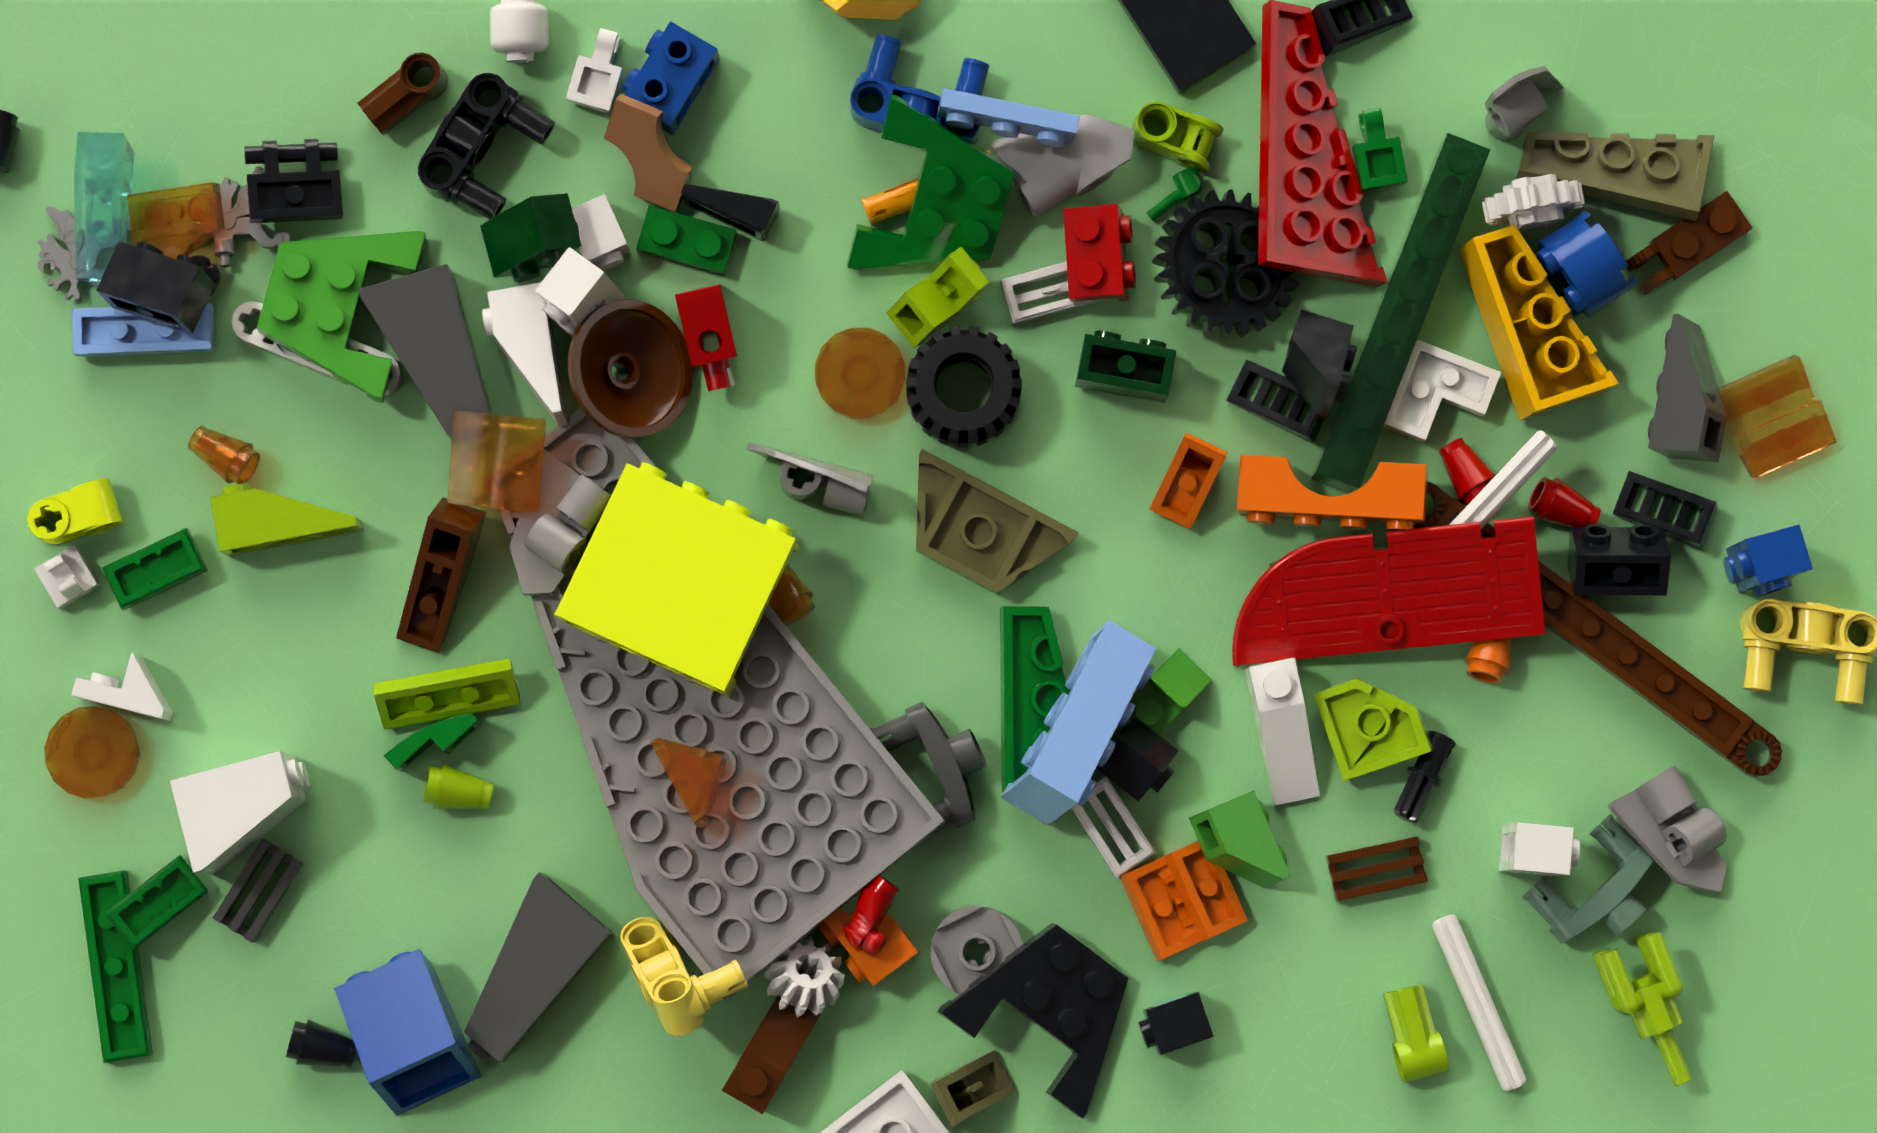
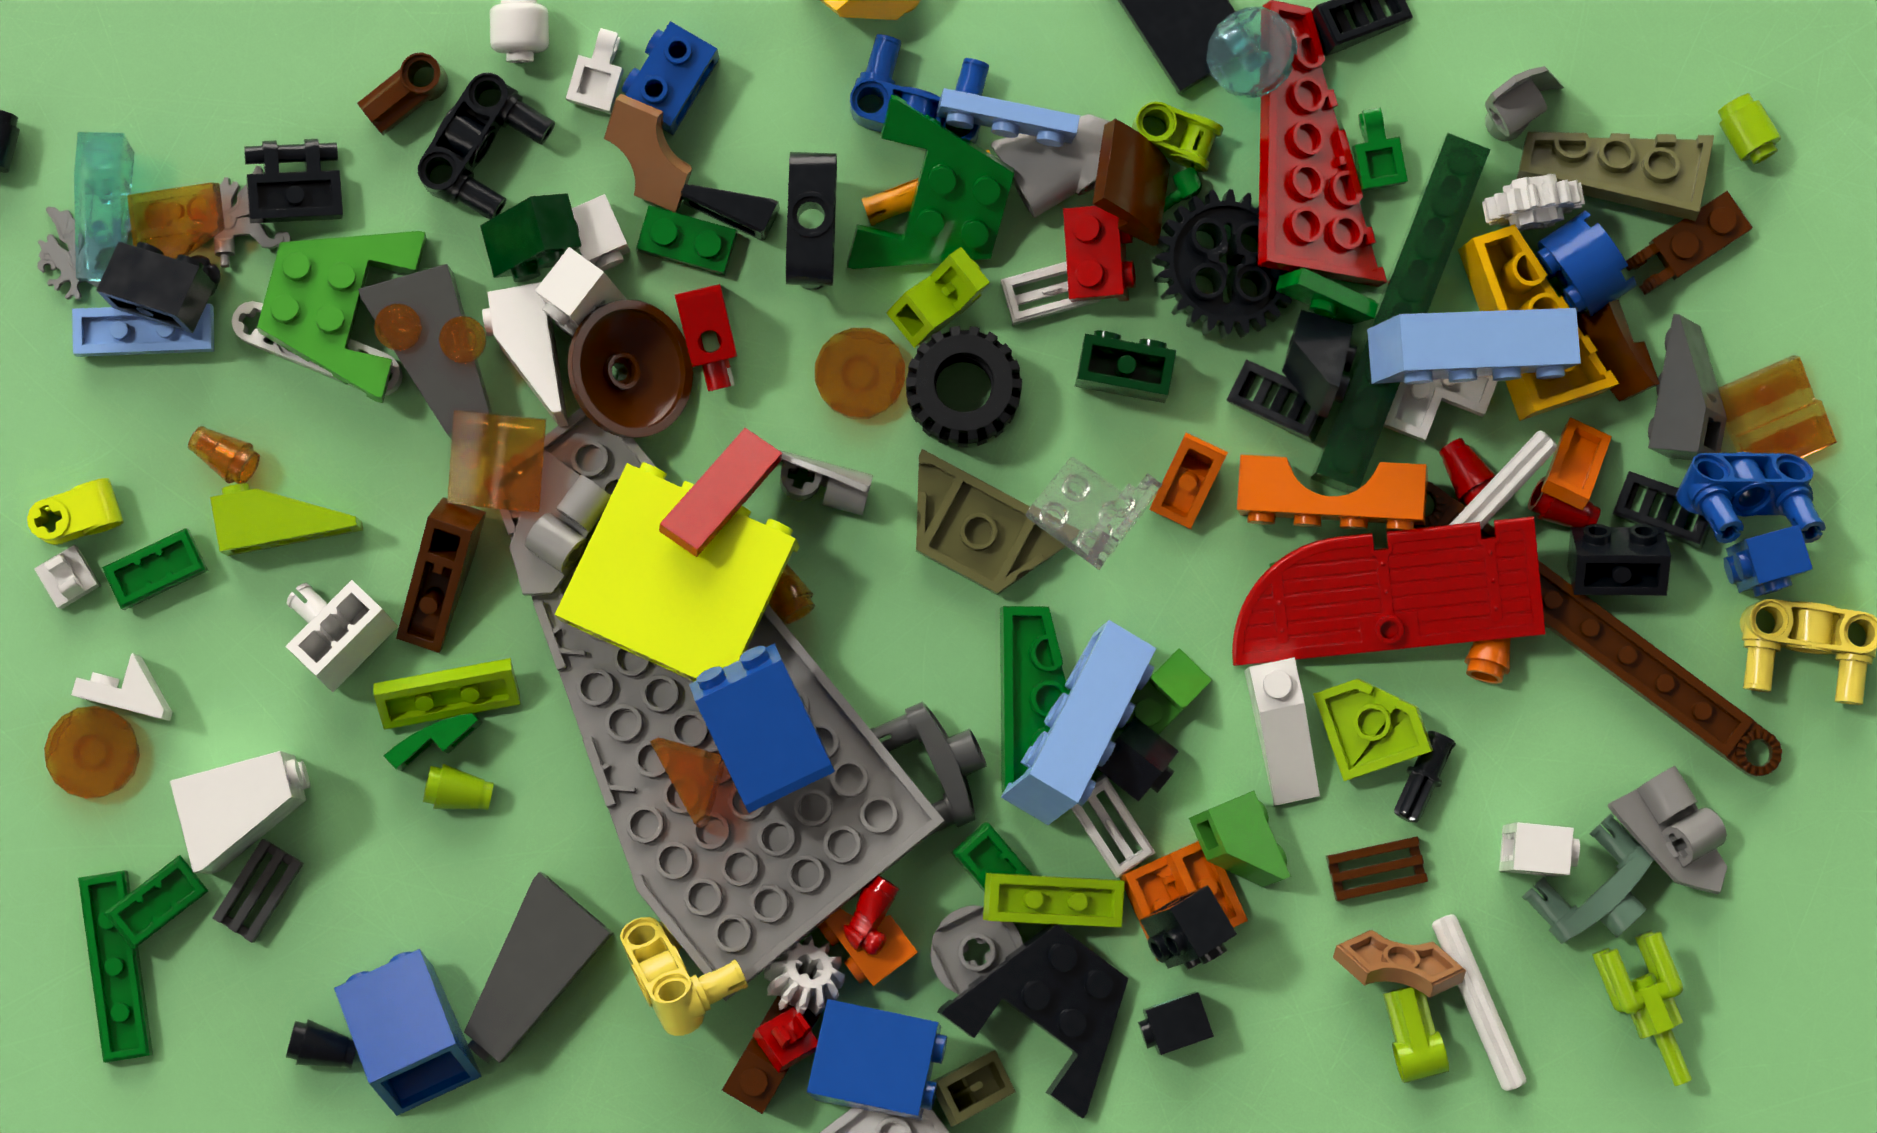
(337, 632): none -> white brick
(398, 327): none -> clear orange piece
(462, 339): none -> clear orange piece
(720, 492): none -> tile
(761, 727): none -> blue slope
(786, 1039): none -> red tile
(811, 250): none -> black piece
(876, 1060): none -> blue slope
(987, 853): none -> green plate
(1053, 900): none -> lime plate
(1089, 511): none -> clear bracket
(1132, 181): none -> reddish brown slope
(1188, 929): none -> black brick
(1251, 52): none -> clear light blue tile
(1327, 296): none -> green plate
(1420, 966): none -> medium nougat tile
(1474, 345): none -> light blue wedge
(1576, 463): none -> orange tile
(1618, 352): none -> reddish brown slope
(1749, 129): none -> lime brick
(1750, 485): none -> blue piece

